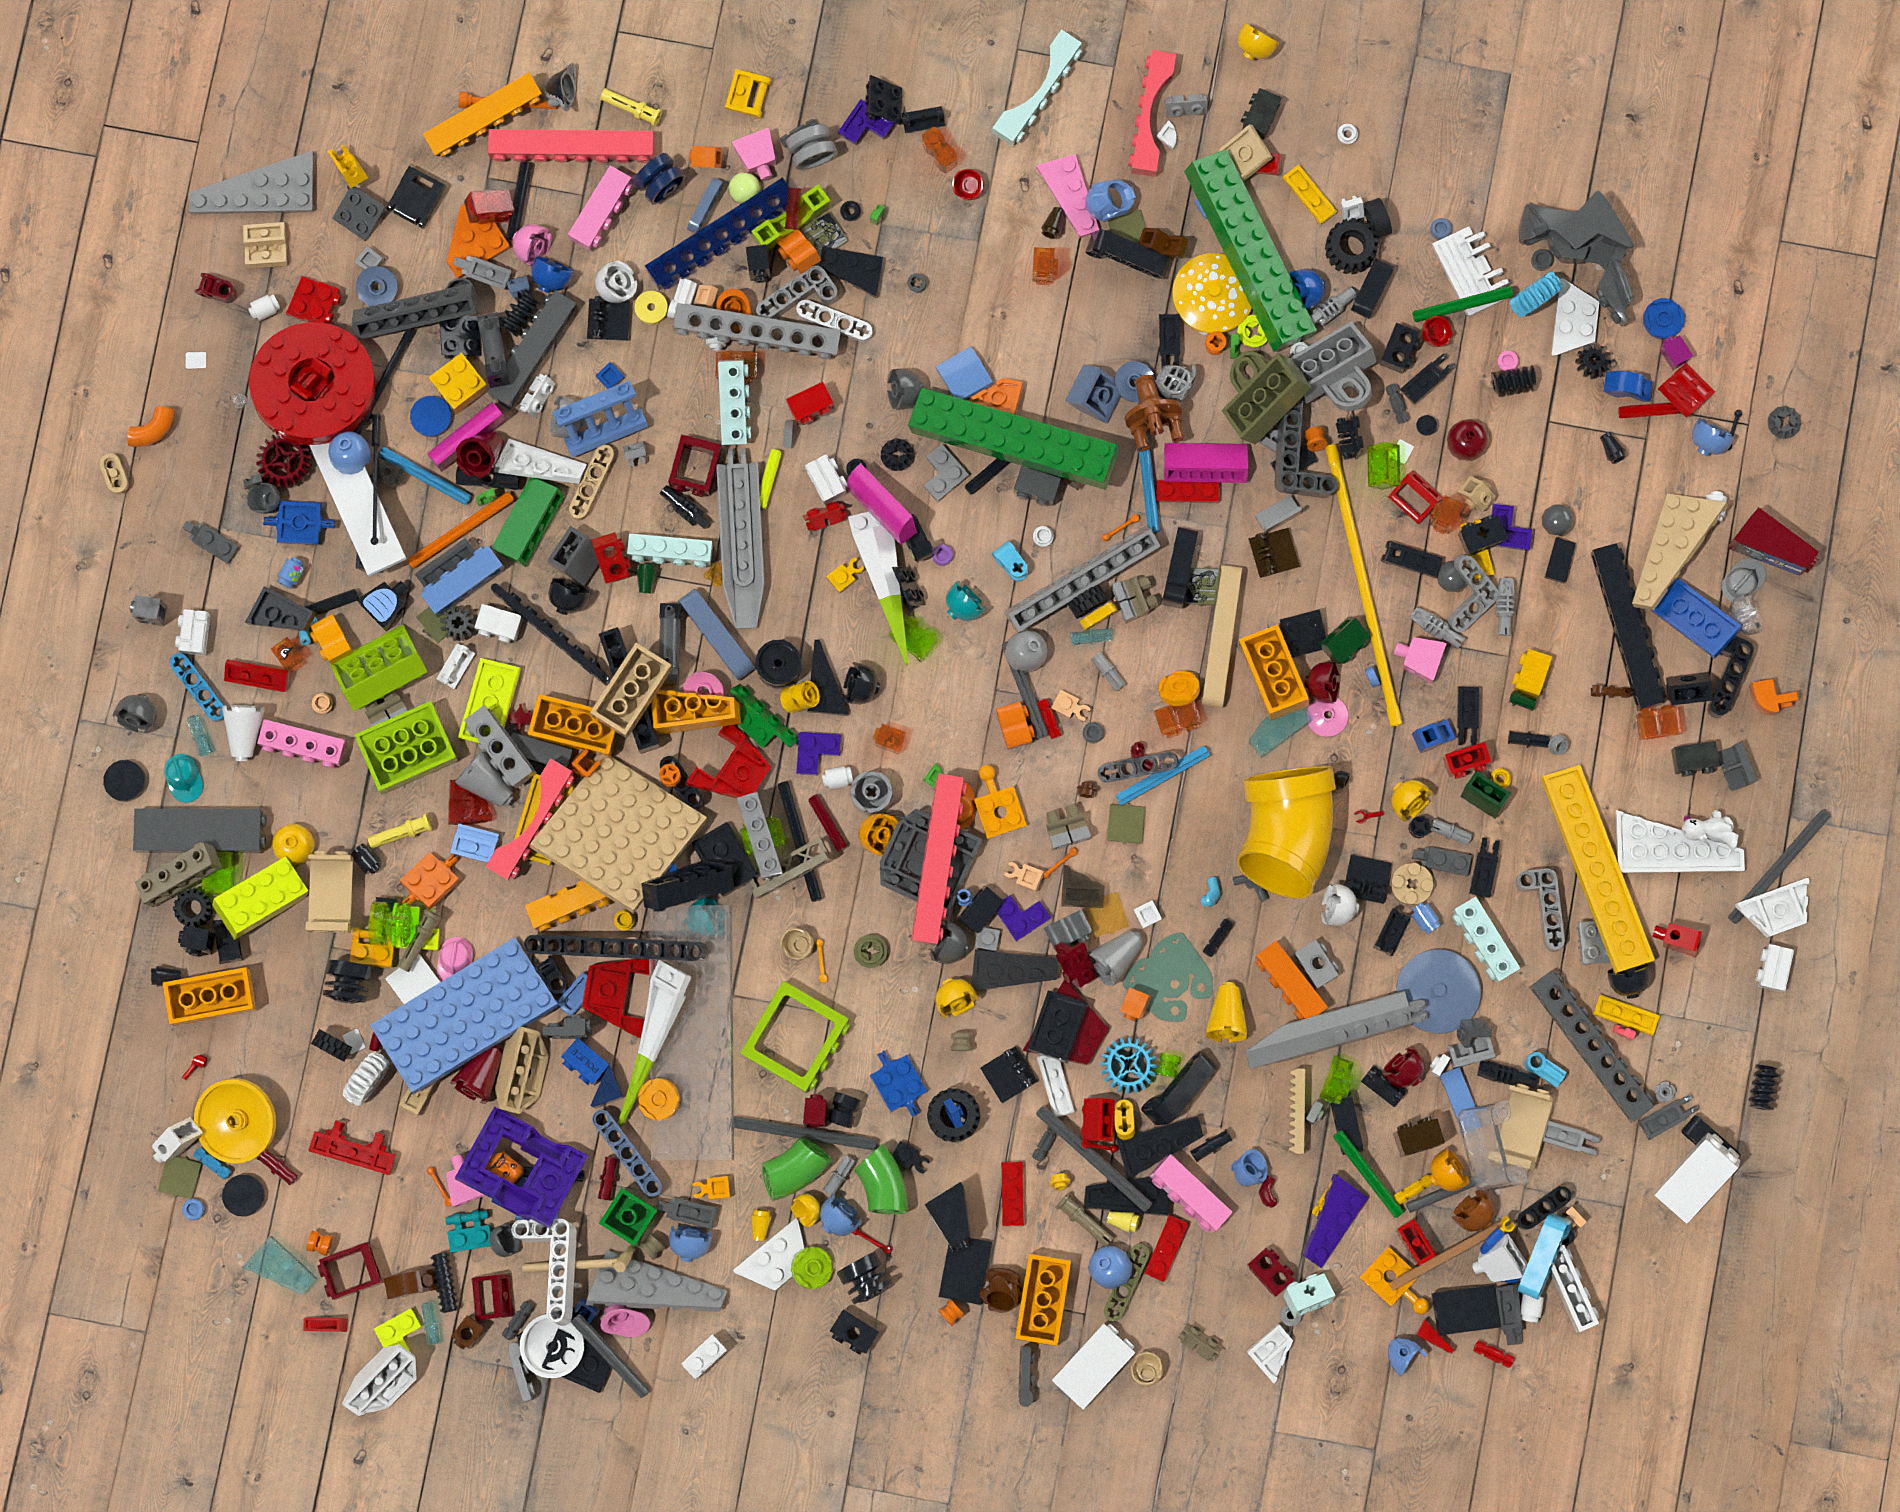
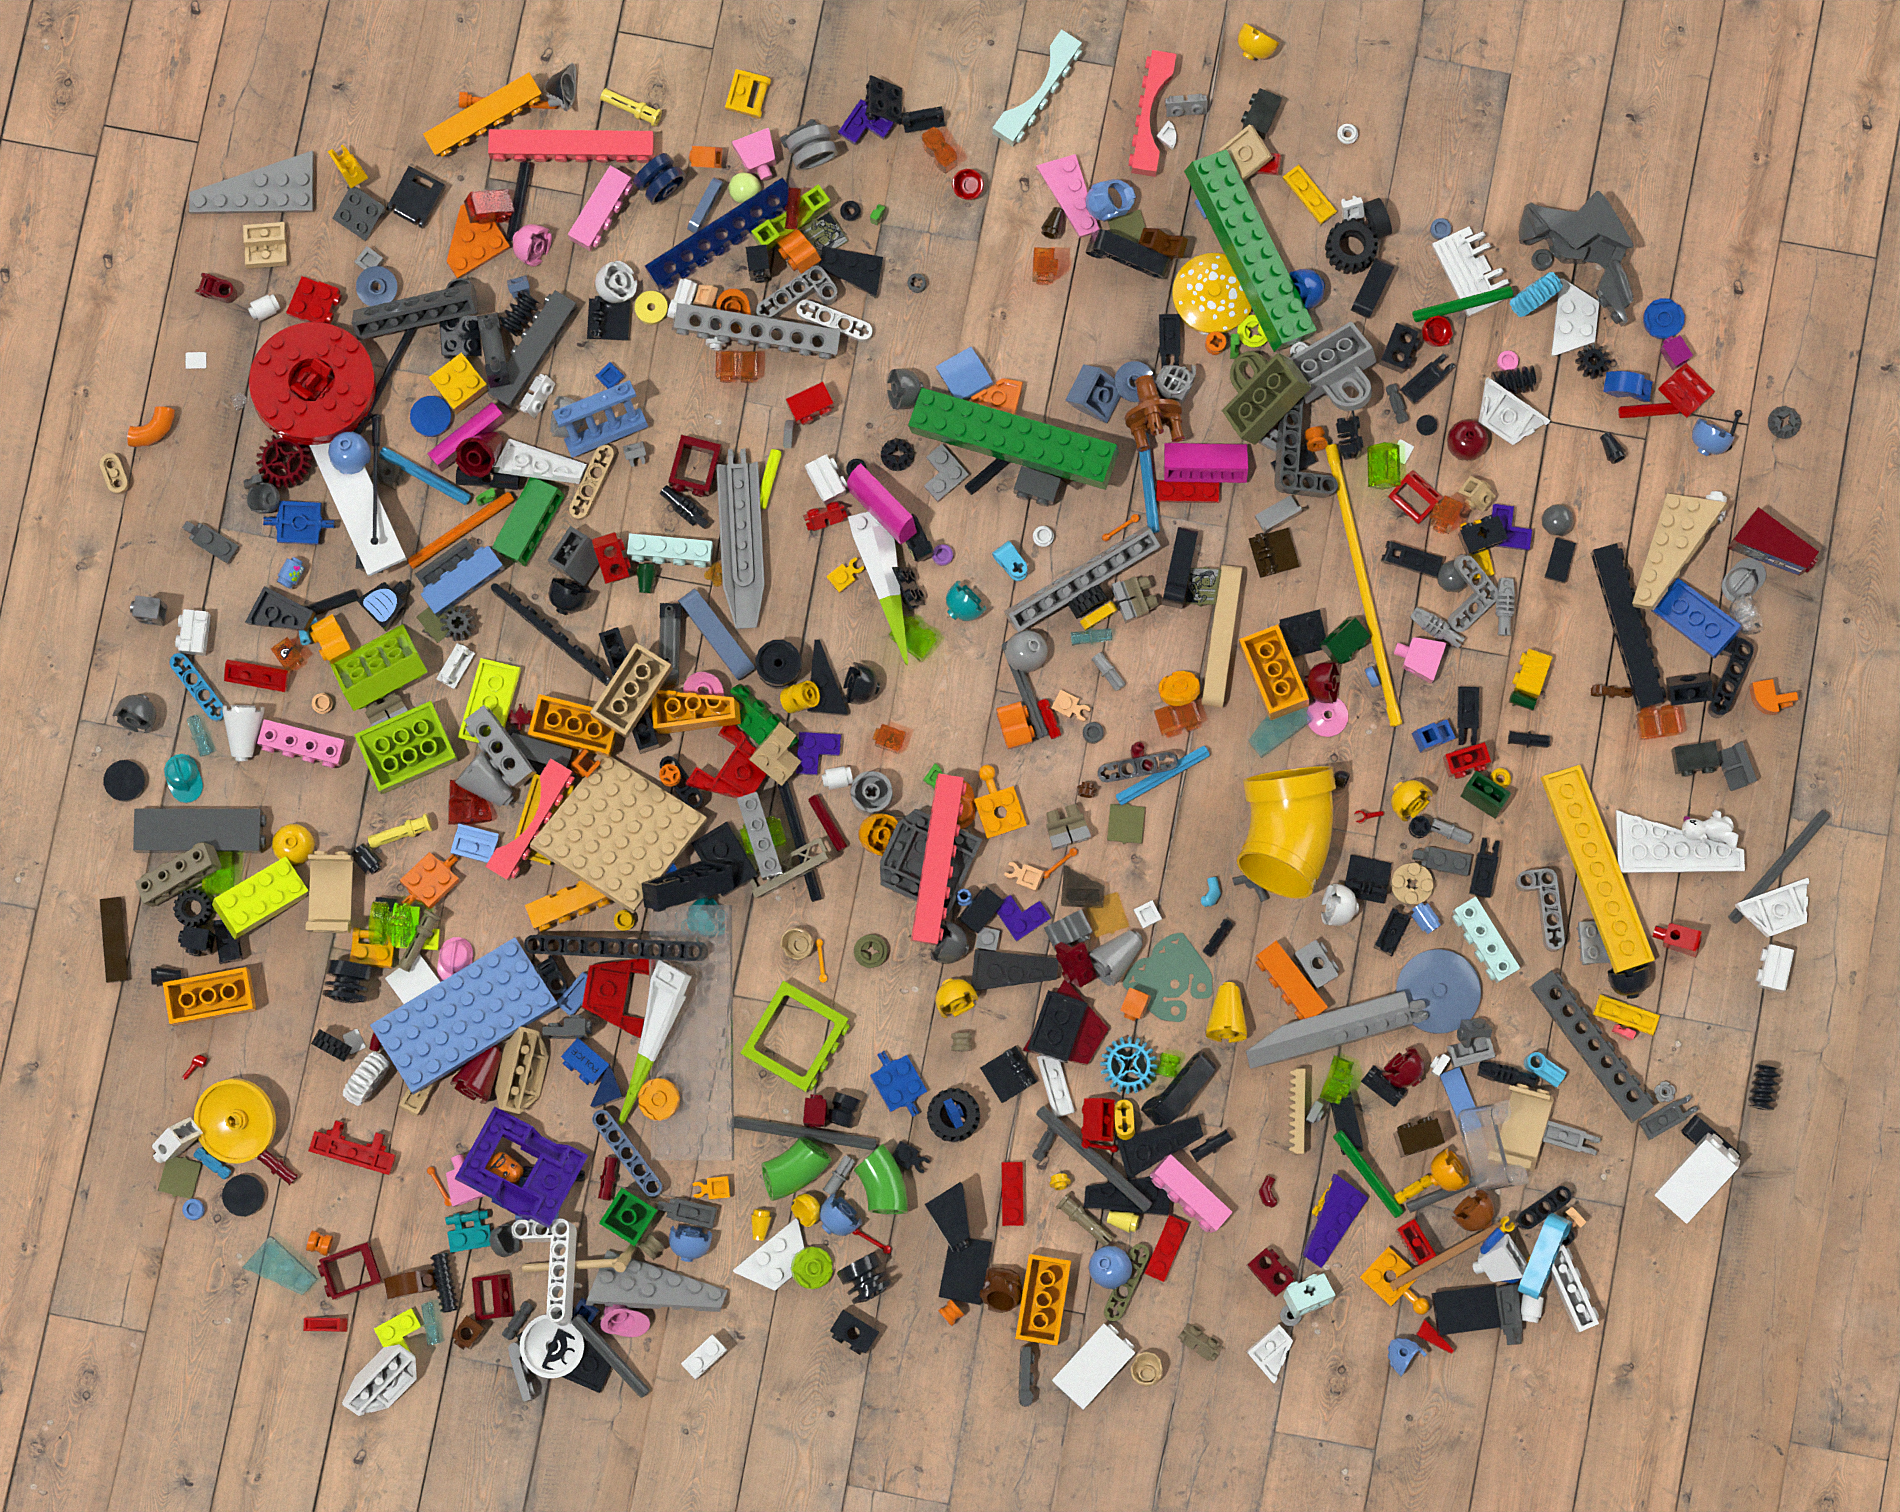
(113, 940): none -> dark brown tile
(483, 271): light grey hinge -> none
(498, 623): white brick -> none
(550, 274): blue cylinder -> none
(733, 402): light aqua brick -> none
(773, 755): none -> tan brick
(1250, 1168): medium blue helmet -> none
(1332, 307): light grey hinge -> none
(1493, 1354): red axle -> none
(1508, 414): none -> white wing
(1558, 745): light grey plate -> none

